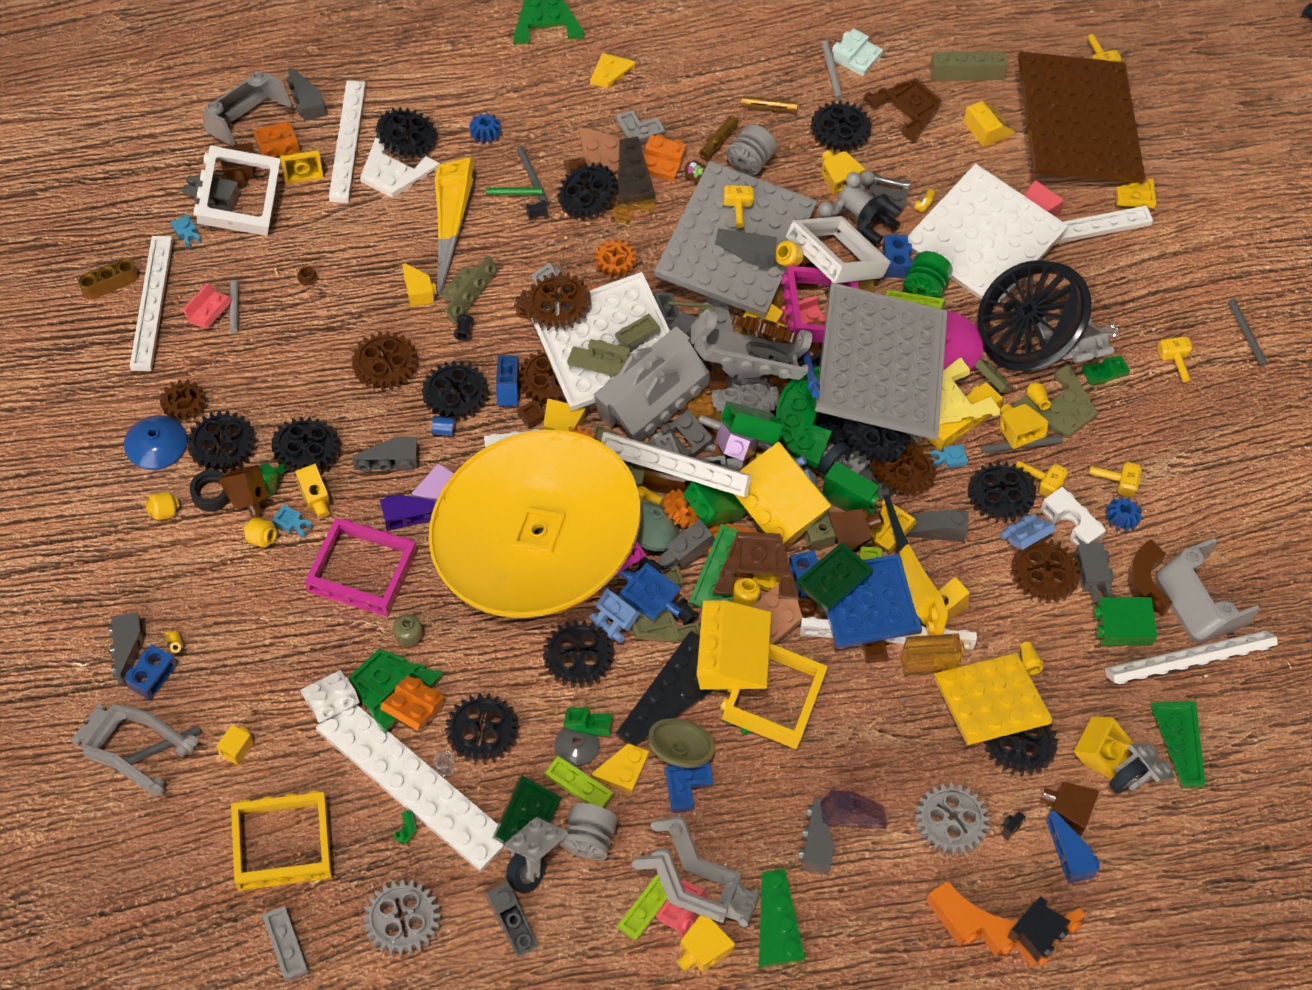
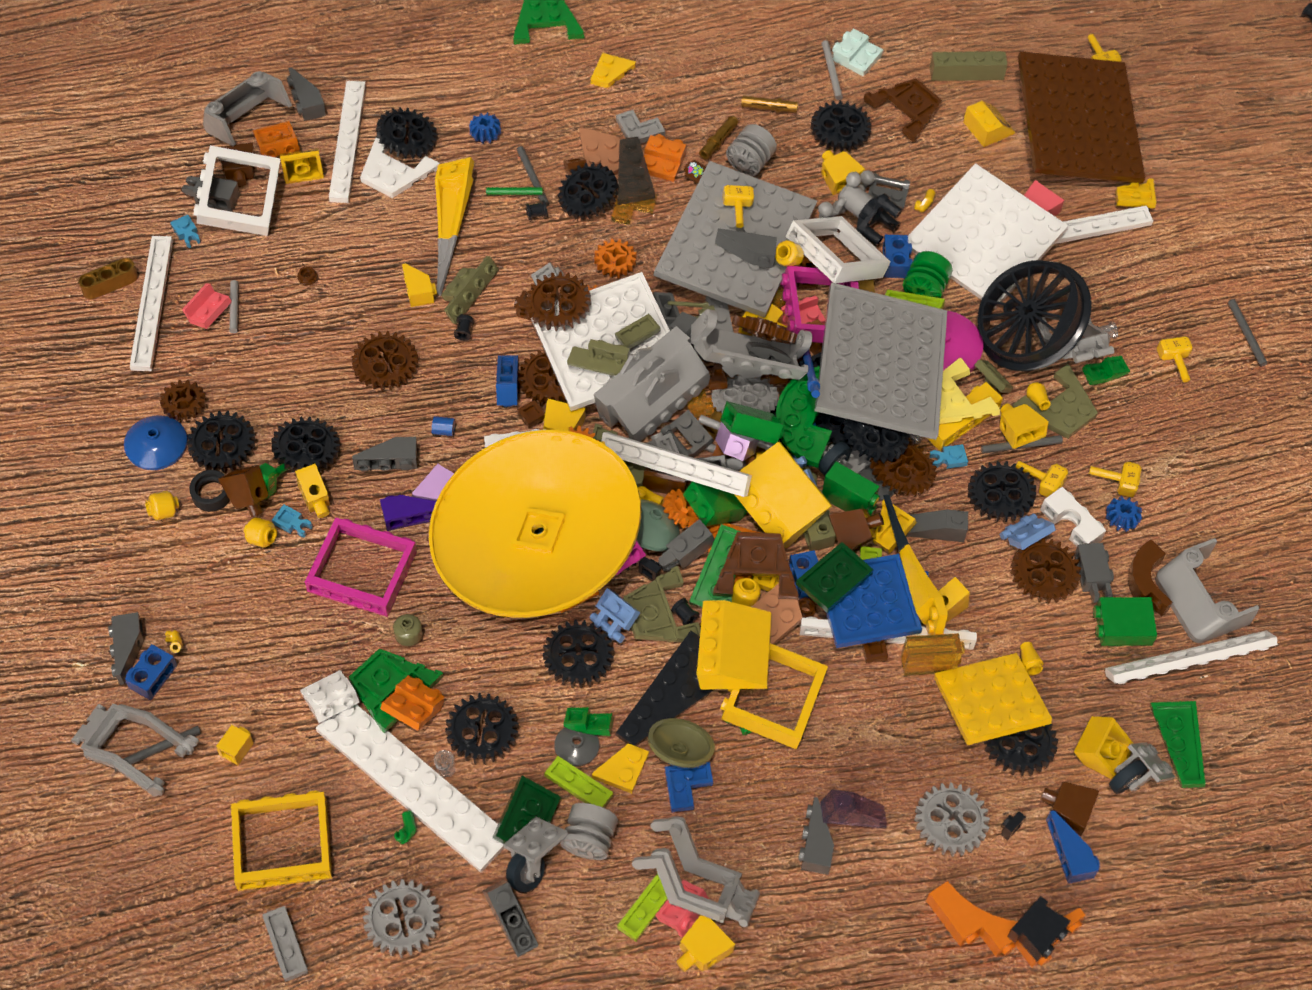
(440, 399): black gear -> none
(650, 592): blue plate -> none
(779, 930): green wing -> none

